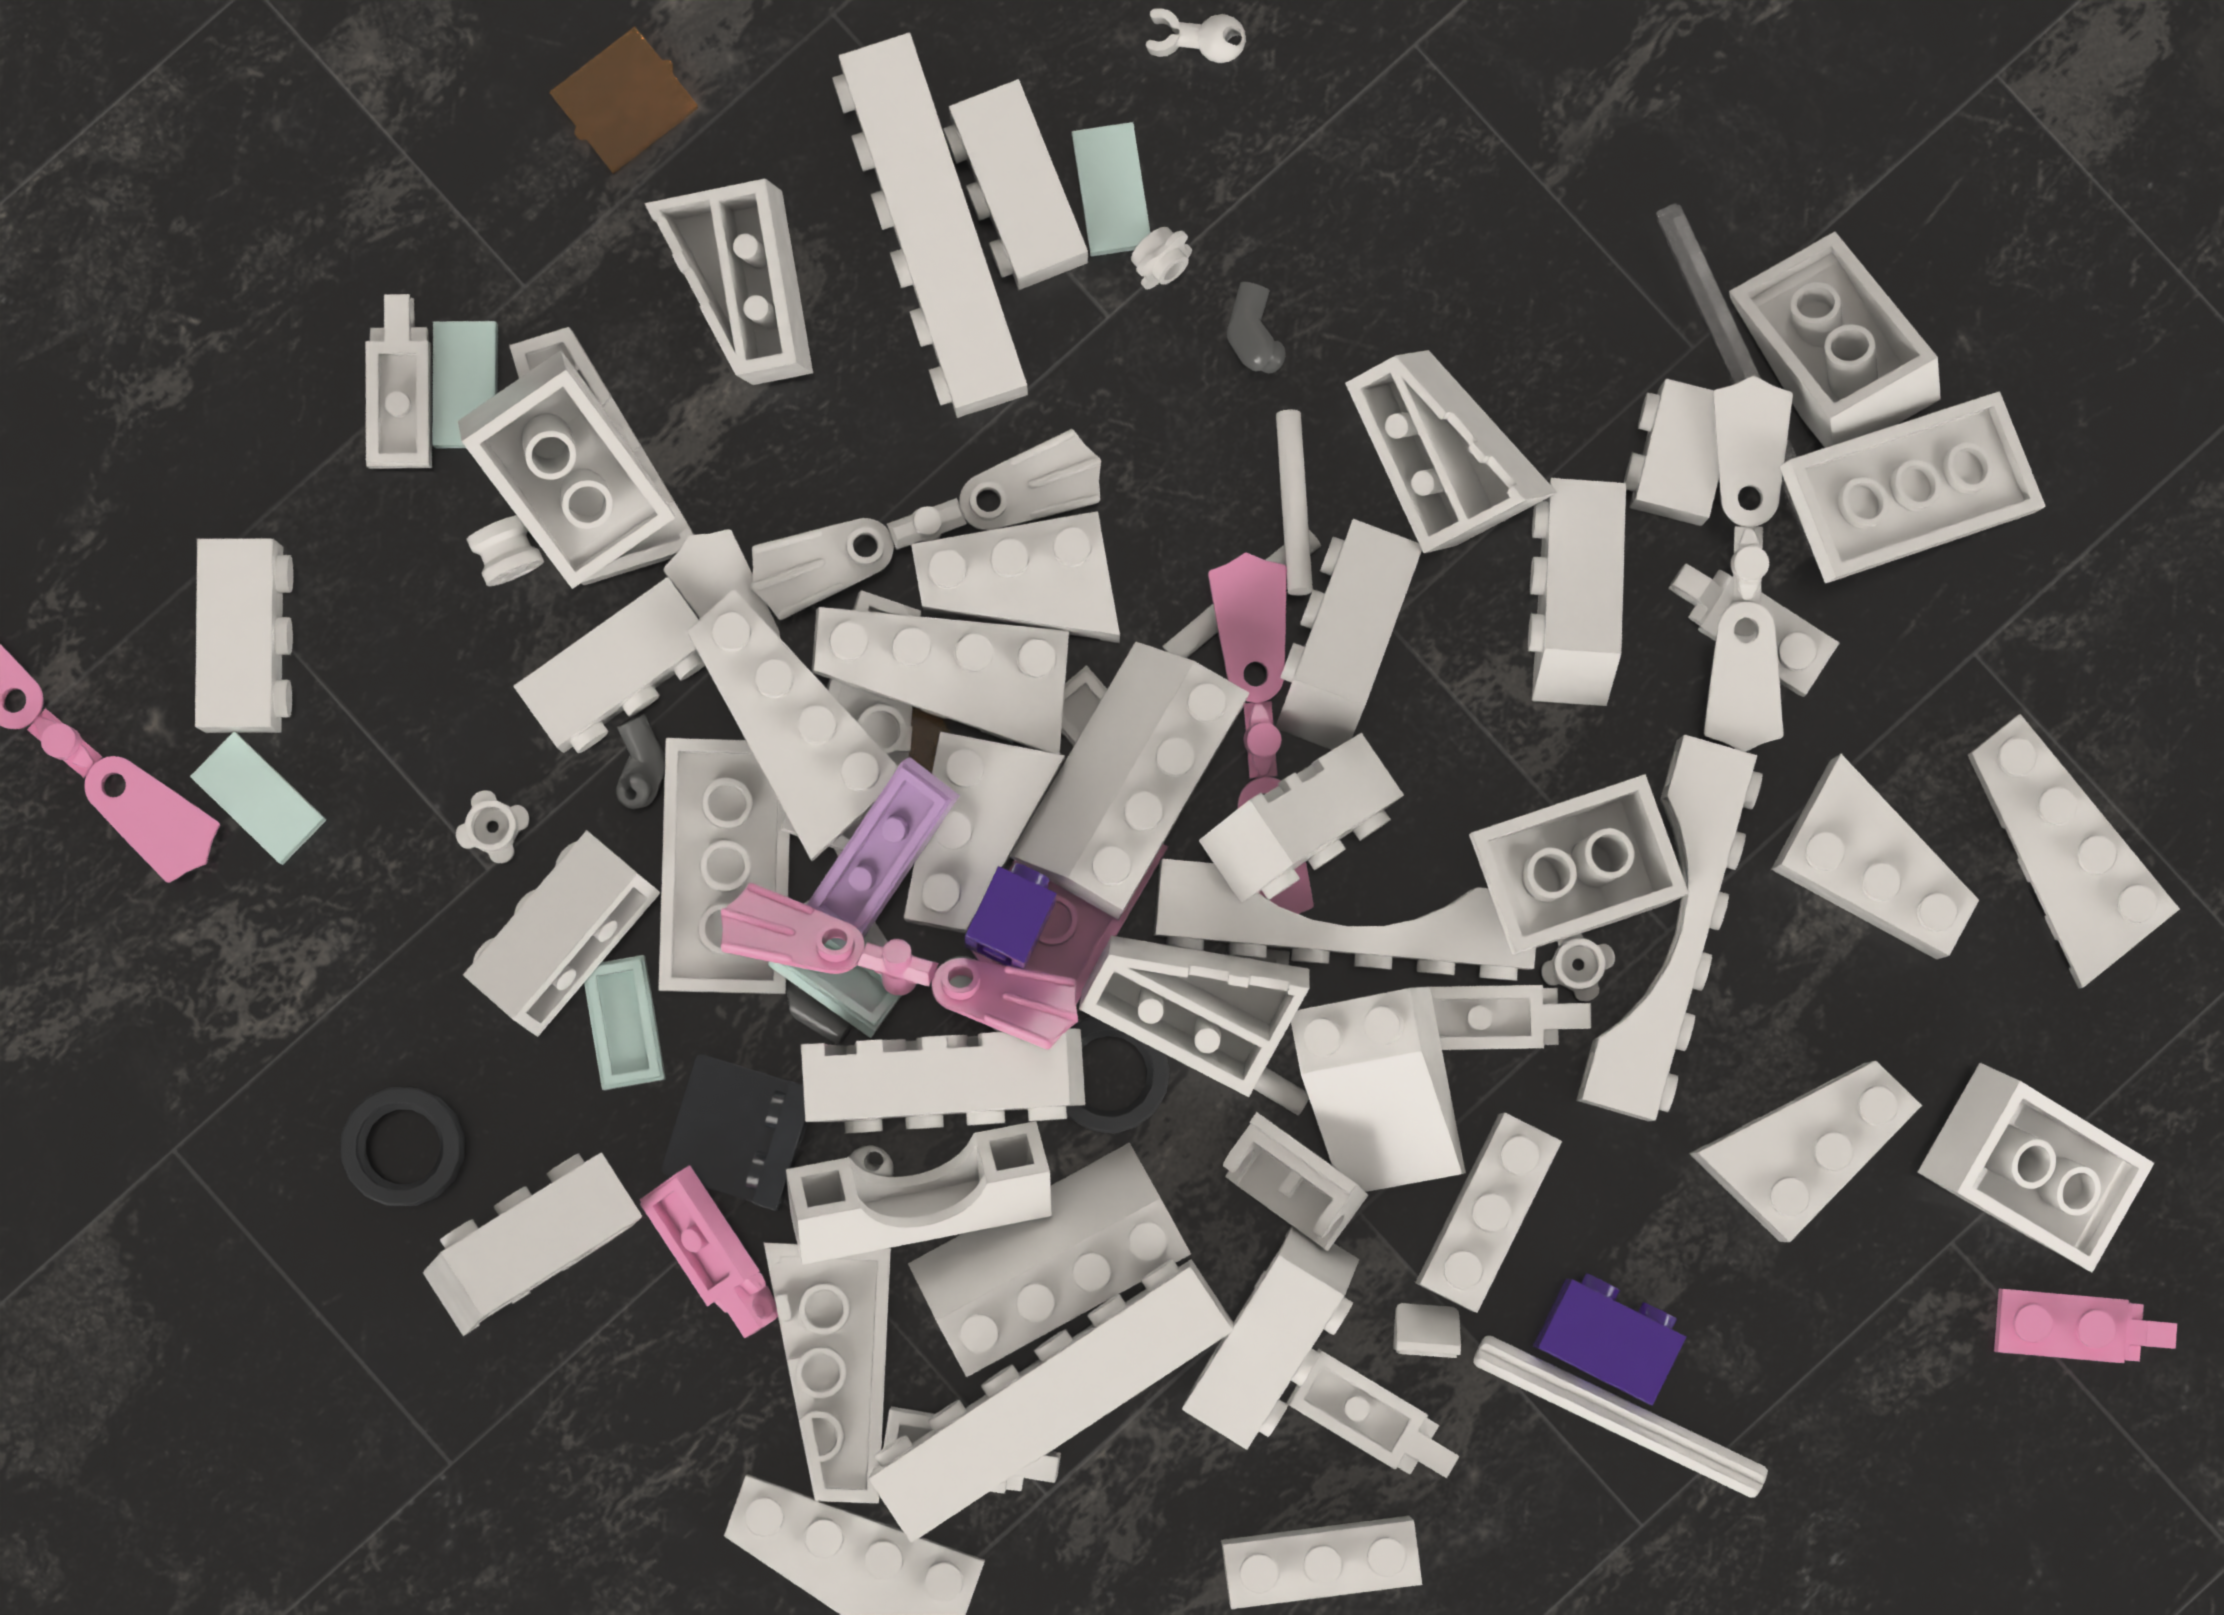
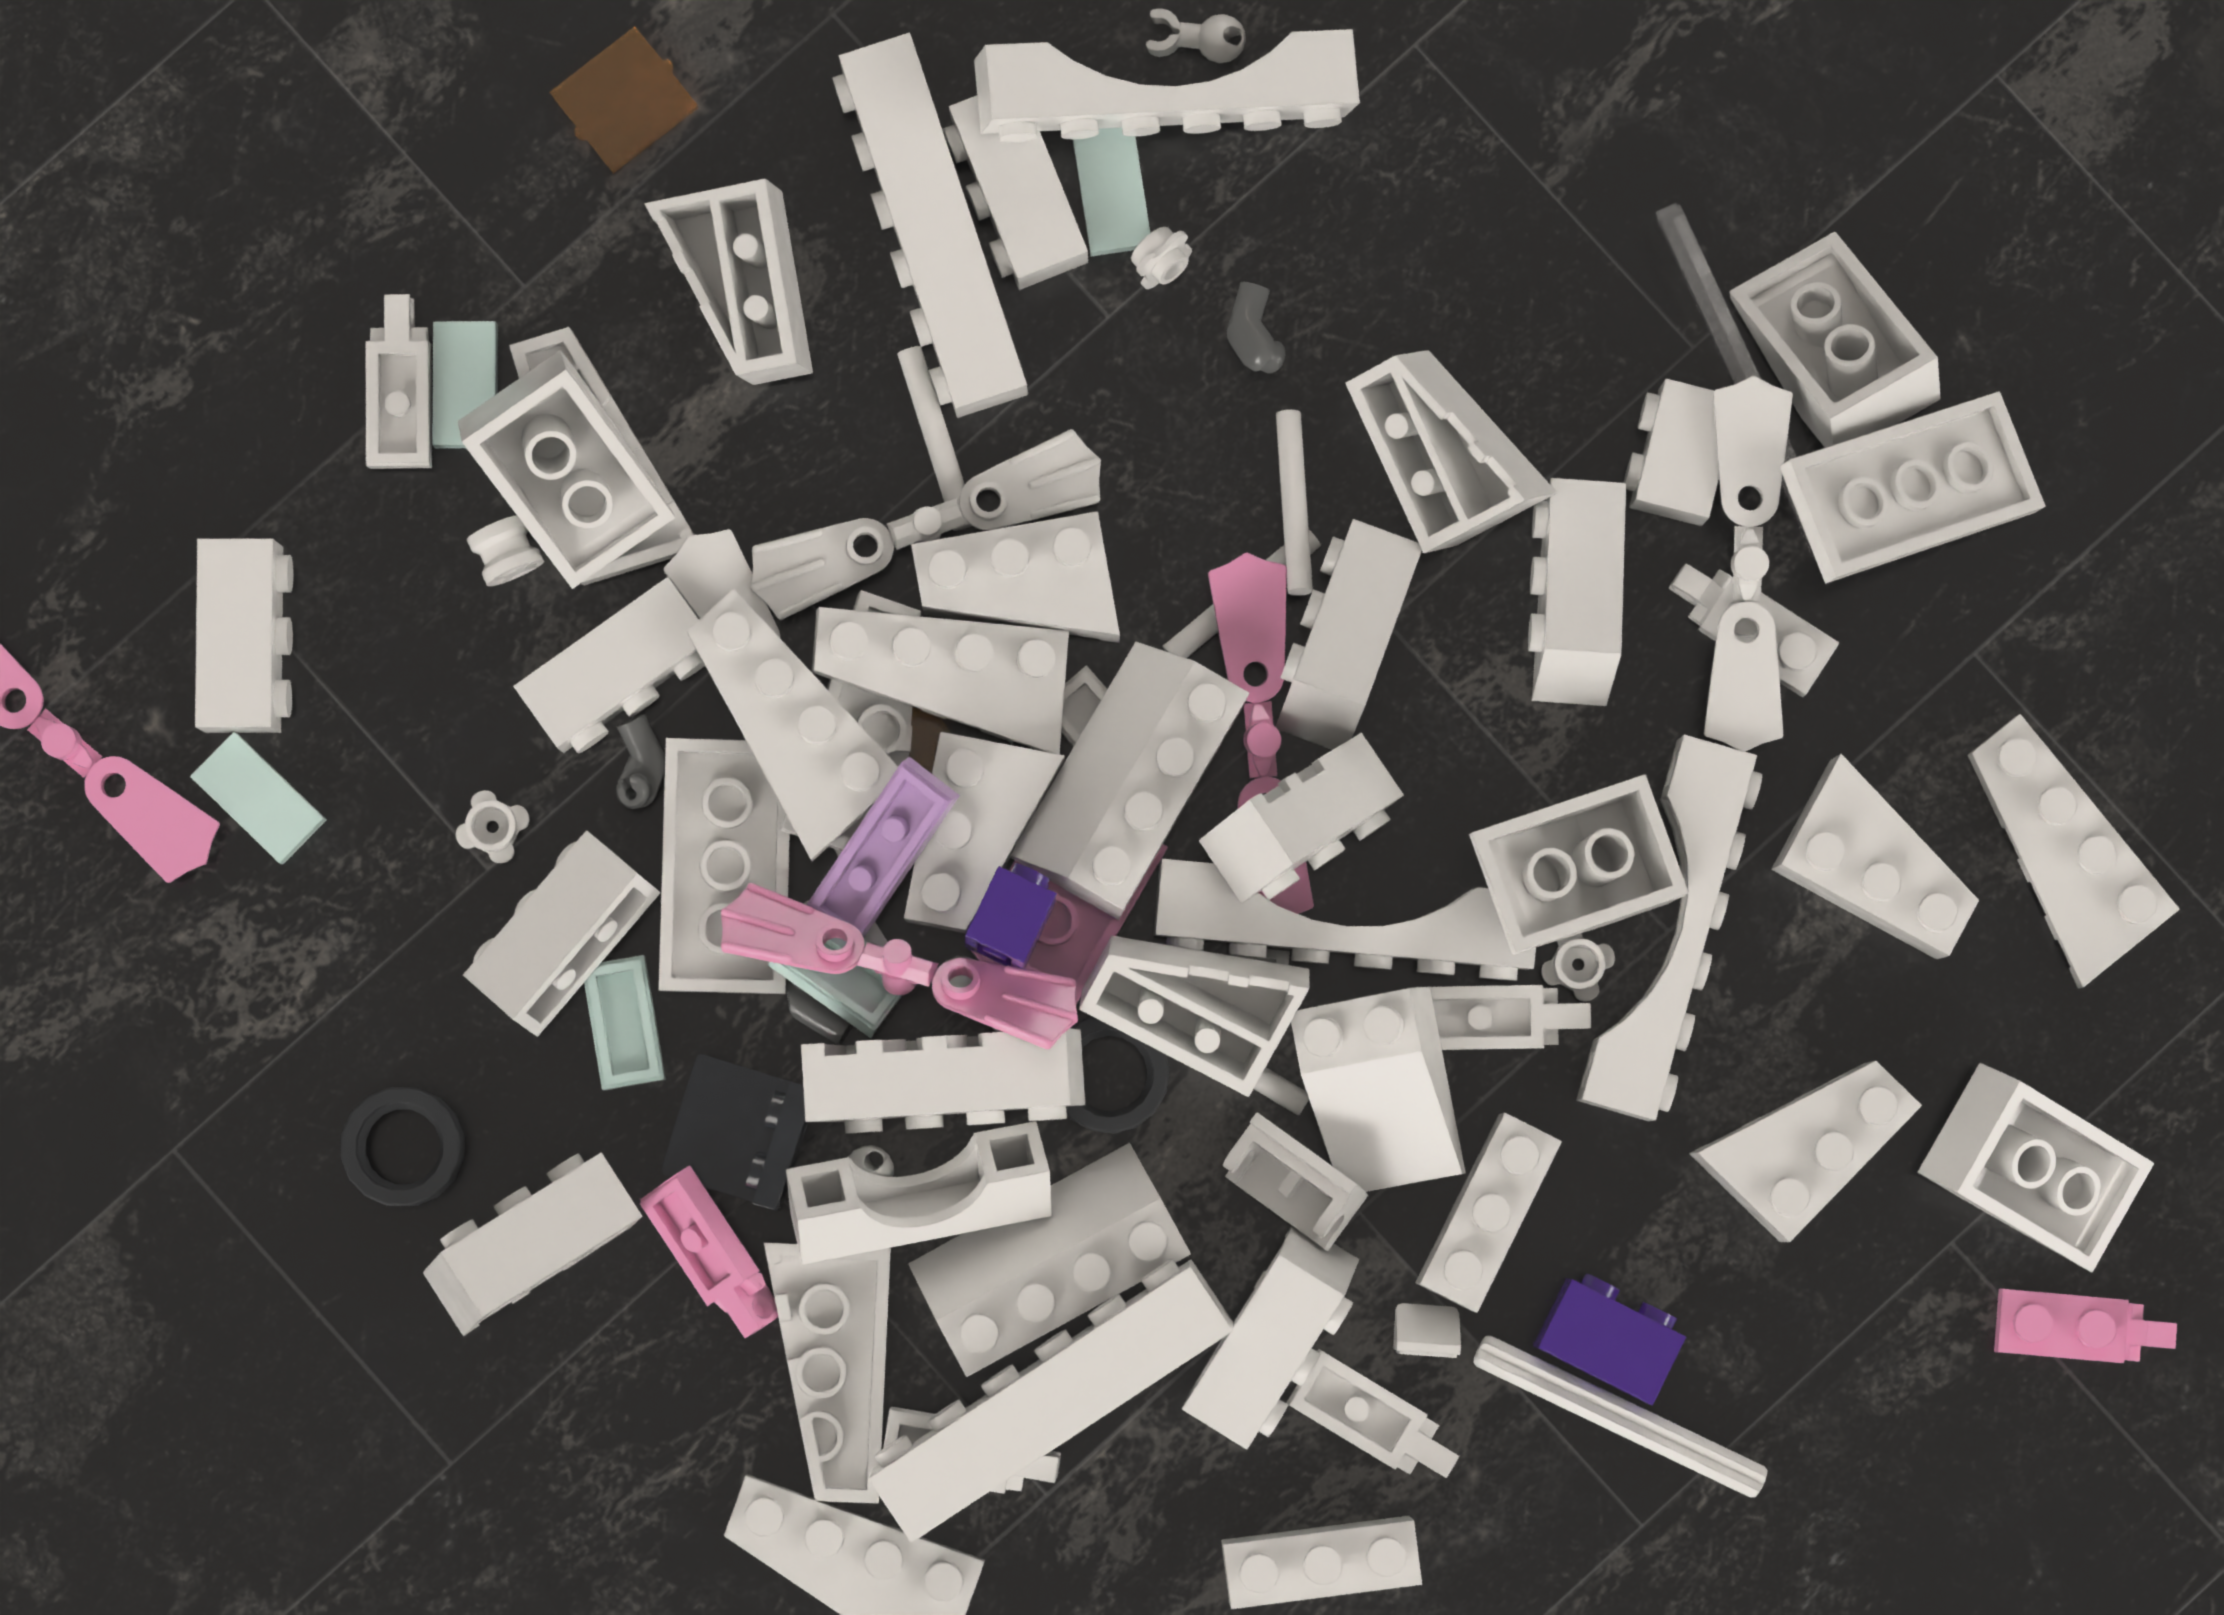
(932, 424): none -> white bar
(1041, 89): none -> white arch

